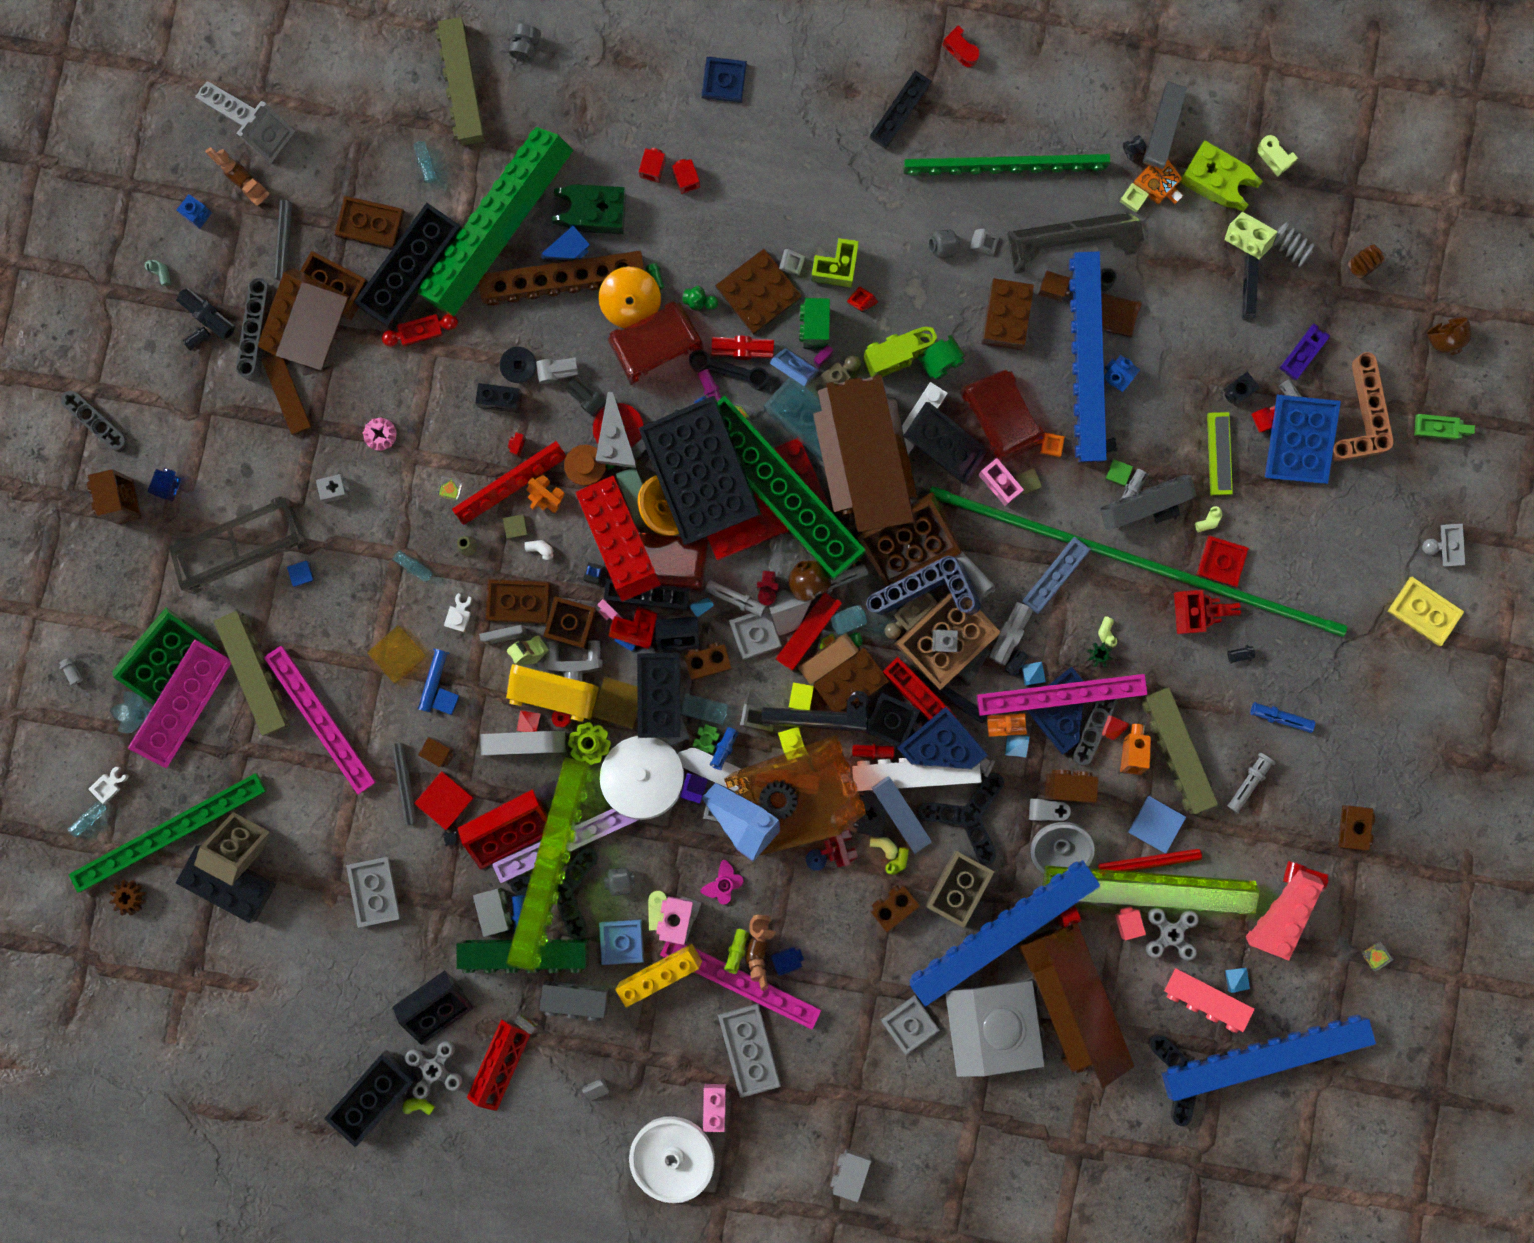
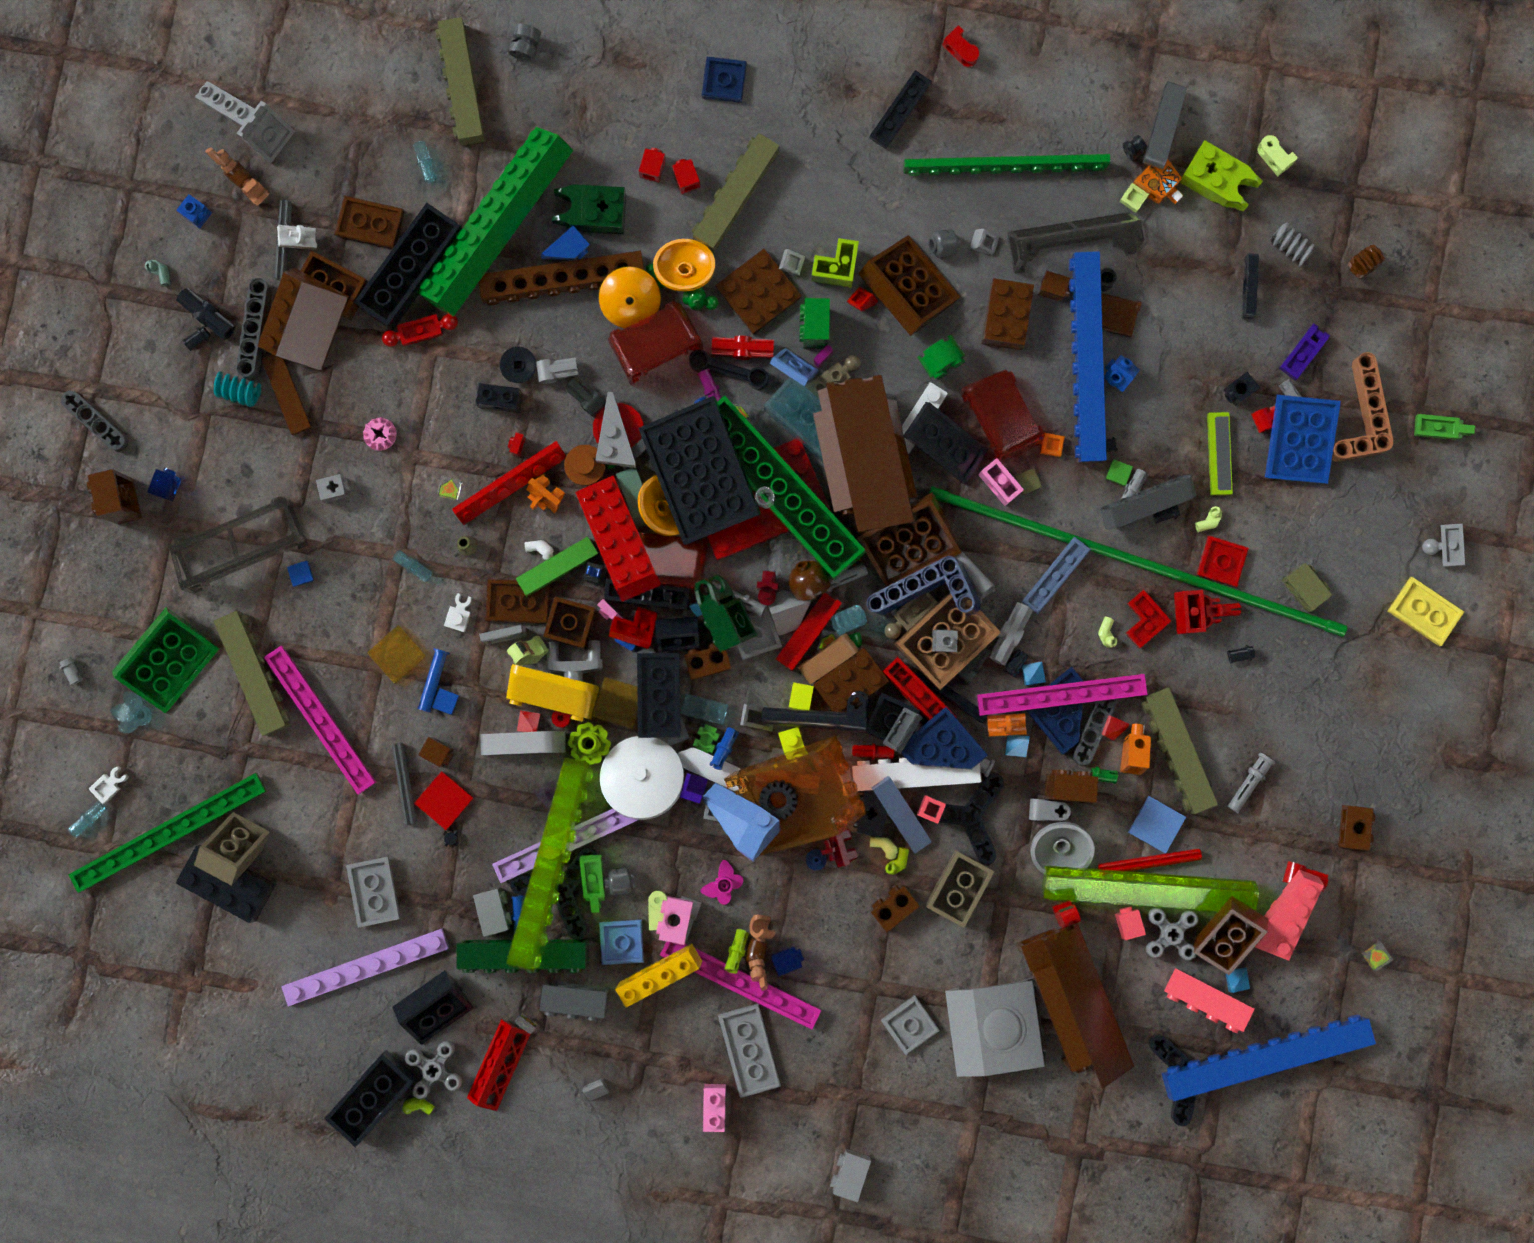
(124, 890): reddish brown gear -> none
(180, 704): dark pink plate -> none
(236, 391): none -> teal piece
(296, 237): none -> white hips
(365, 967): none -> lavender plate
(504, 829): red slope -> none
(515, 526): olive tile -> none
(557, 566): none -> bright green tile
(593, 880): none -> bright green hinge
(672, 1159): white dish -> none
(684, 257): none -> light orange dish
(724, 614): none -> dark green brick
(736, 191): none -> olive brick
(762, 503): none -> clear bush
(897, 351): lime brick -> none
(902, 730): none -> dark grey plate
(909, 285): none -> reddish brown slope
(931, 809): none -> coral brick
(1004, 932): blue brick -> none
(1098, 660): dark green gear -> none
(1105, 775): none -> green pin
(1151, 619): none -> red plate
(1230, 935): none -> reddish brown brick
(1250, 235): yellowish green brick -> none
(1273, 715): blue pin -> none
(1307, 587): none -> olive brick
(1451, 336): reddish brown cylinder -> none

